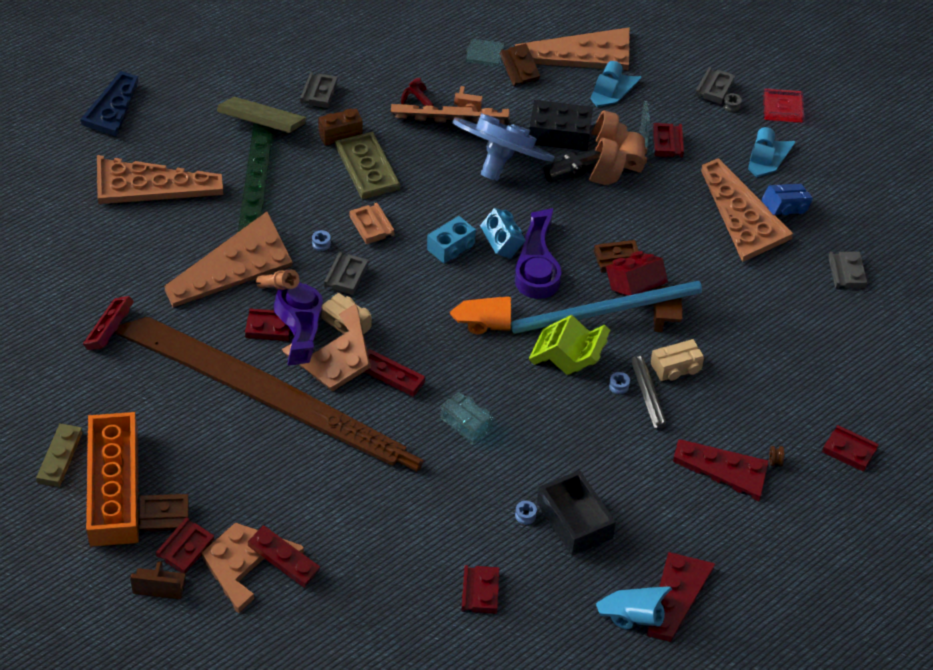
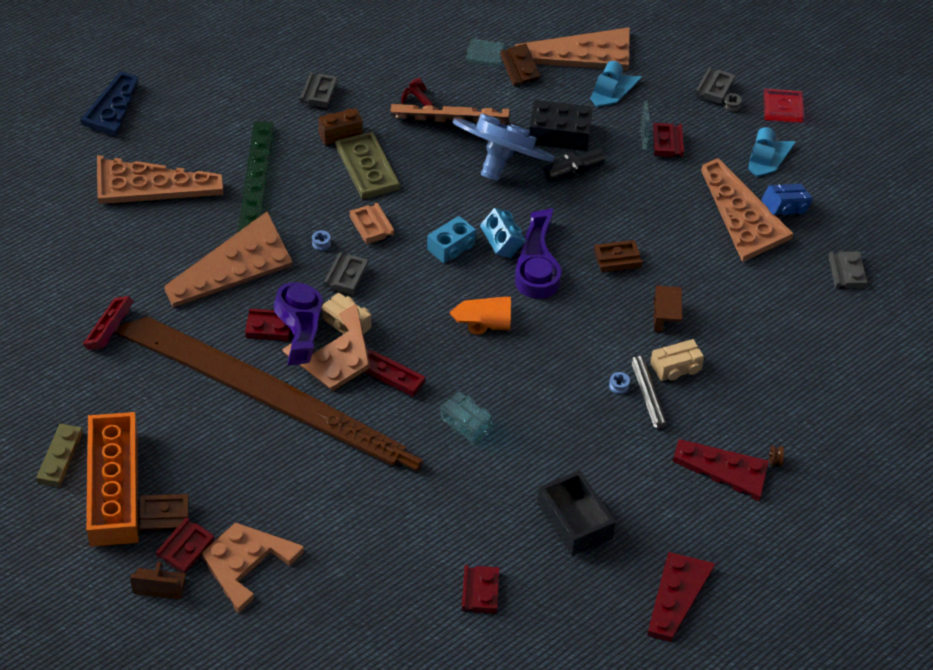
(261, 114): olive tile -> none
(281, 280): nougat pin -> none
(283, 556): dark red plate -> none
(466, 100): nougat bracket -> none
(526, 519): medium blue bush -> none
(569, 345): lime bracket -> none
(608, 306): dark azure axle -> none
(618, 148): nougat piece -> none
(634, 606): dark azure panel -> none
(636, 273): dark red brick -> none
(850, 448): dark red plate -> none

